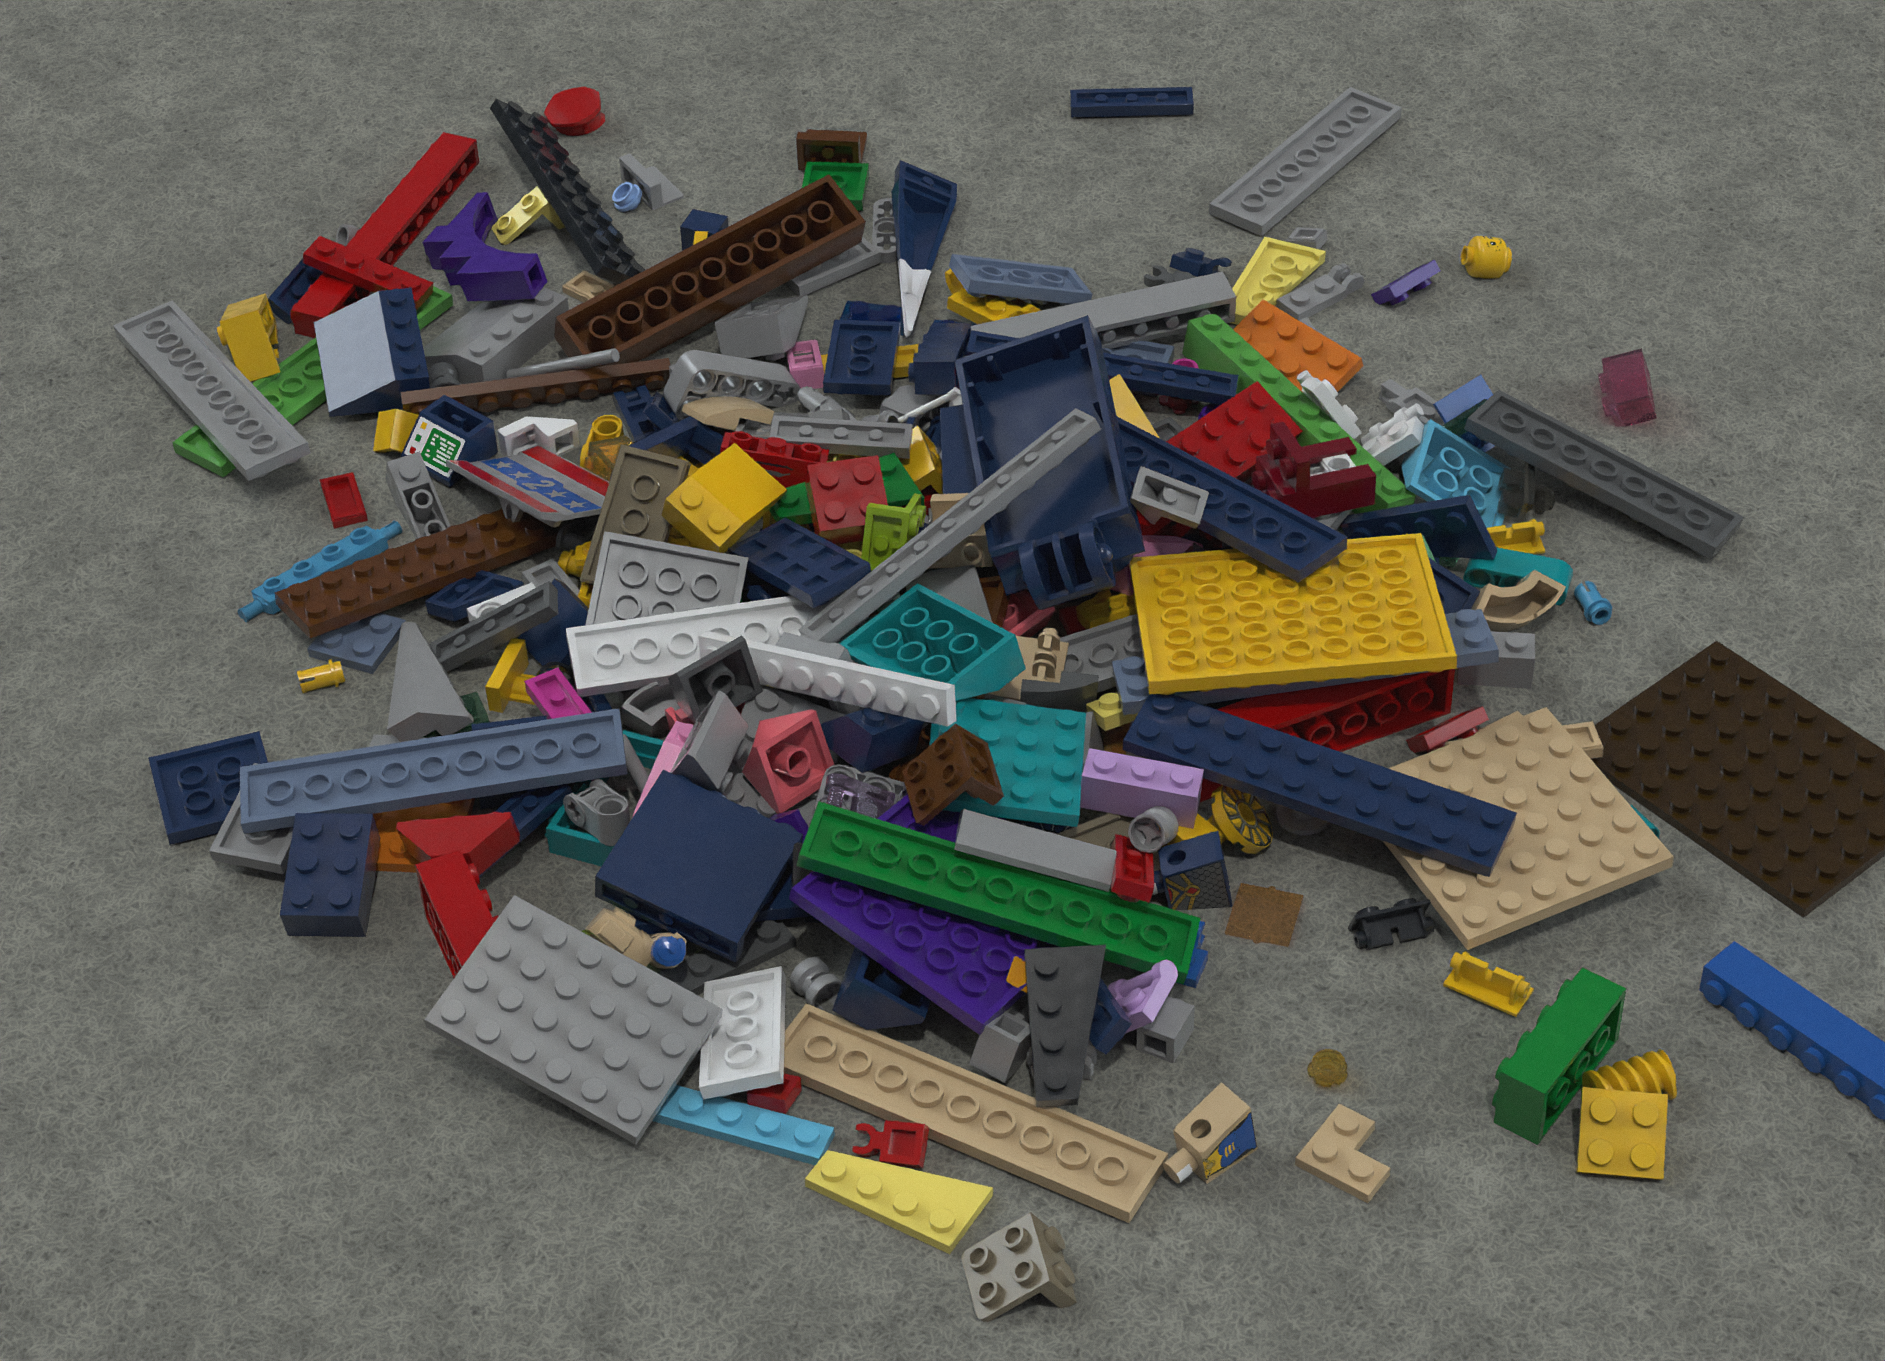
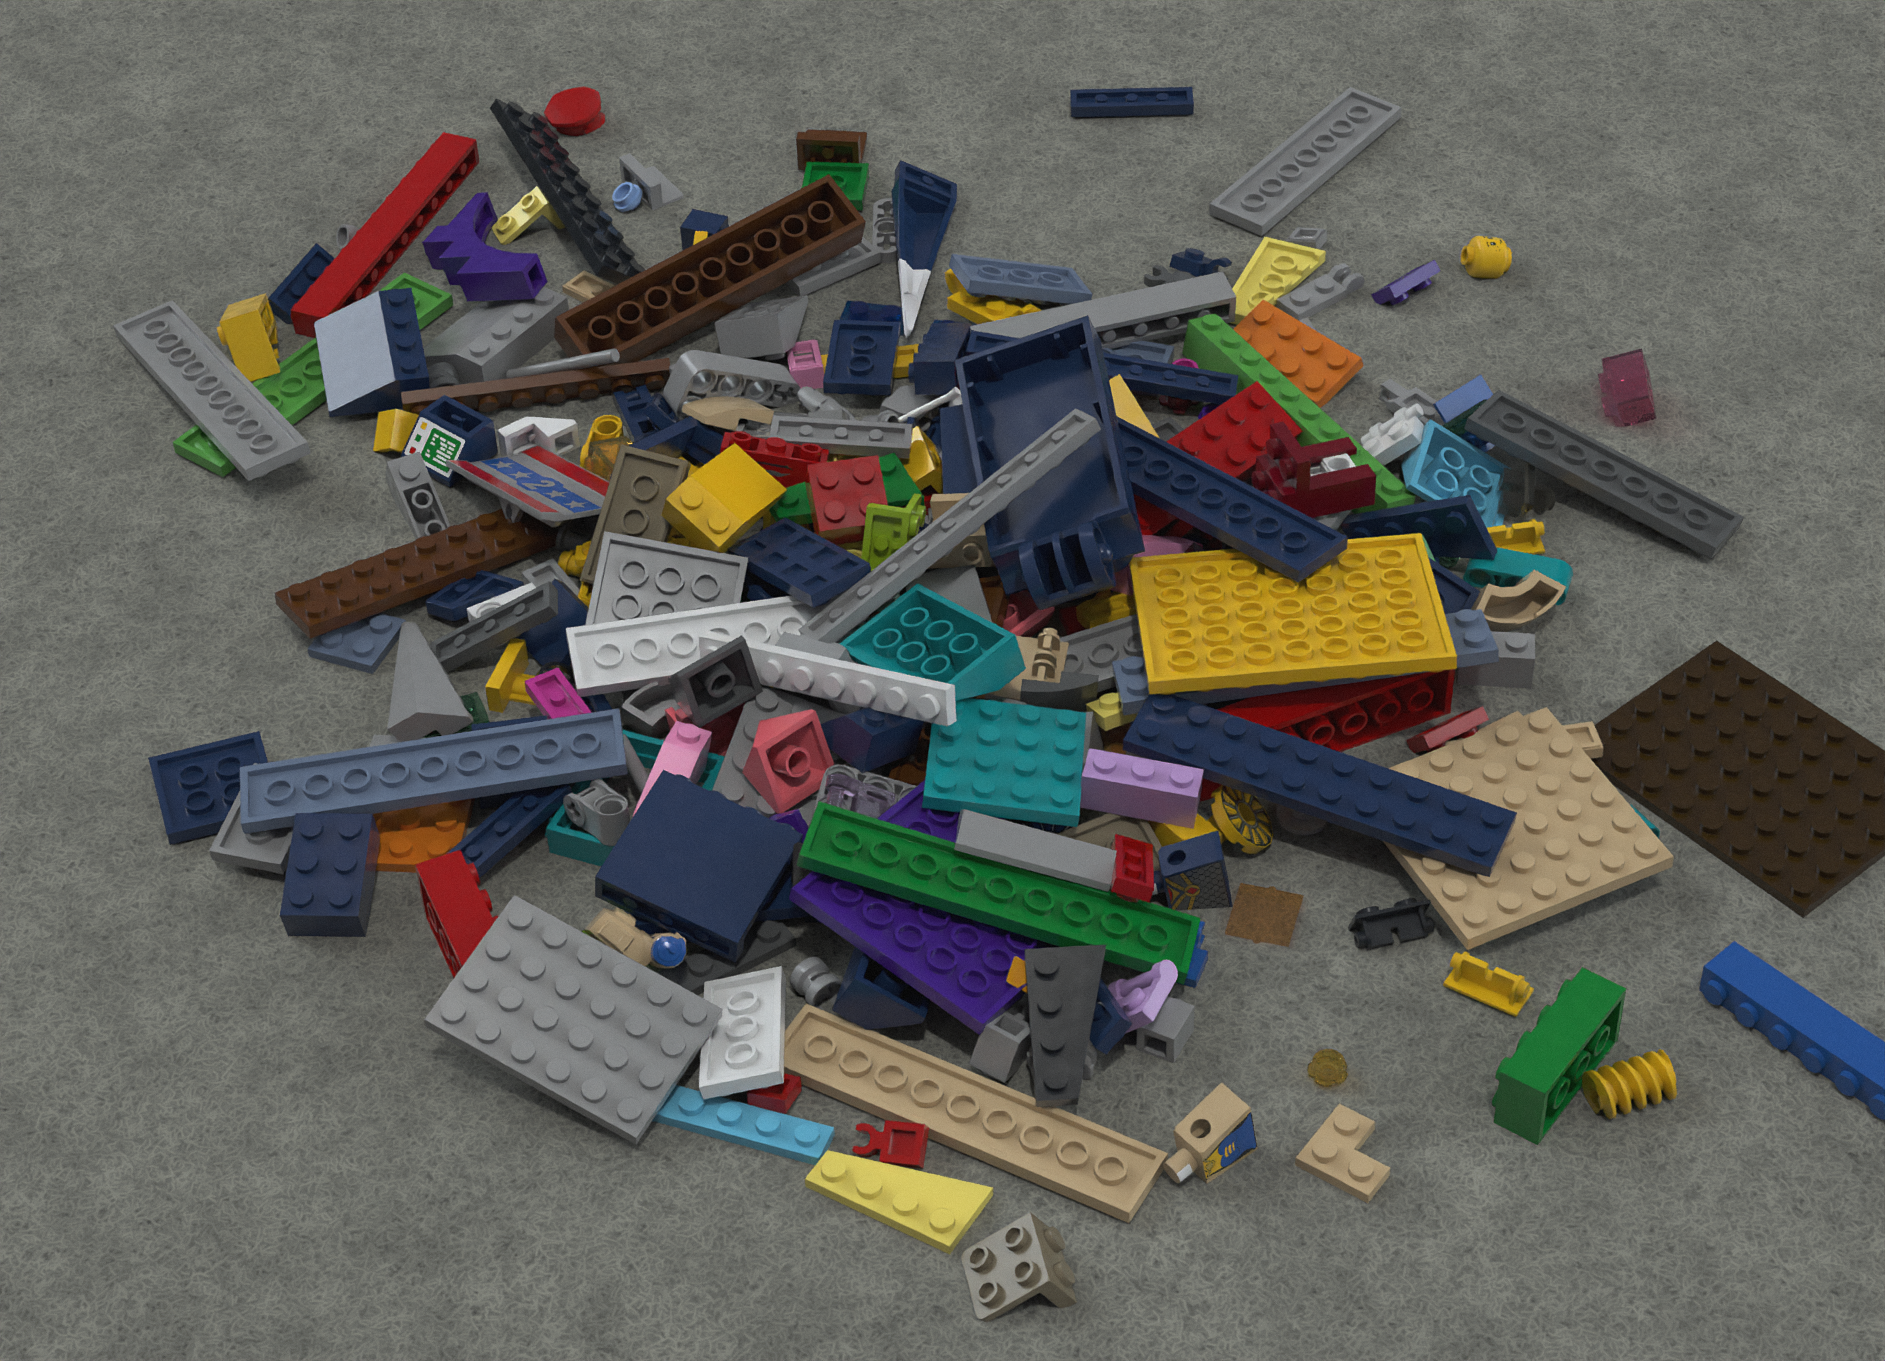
(324, 676): yellow pin -> none
(343, 500): red tile -> none
(359, 545): dark azure plate -> none
(364, 270): red plate -> none
(478, 837): red slope -> none
(713, 745): light grey slope -> none
(947, 769): reddish brown bracket -> none
(1146, 834): light grey wheel -> none
(1167, 497): light grey slope -> none
(1324, 395): white plate -> none
(1593, 603): dark azure pin -> none
(1622, 1133): yellow plate -> none

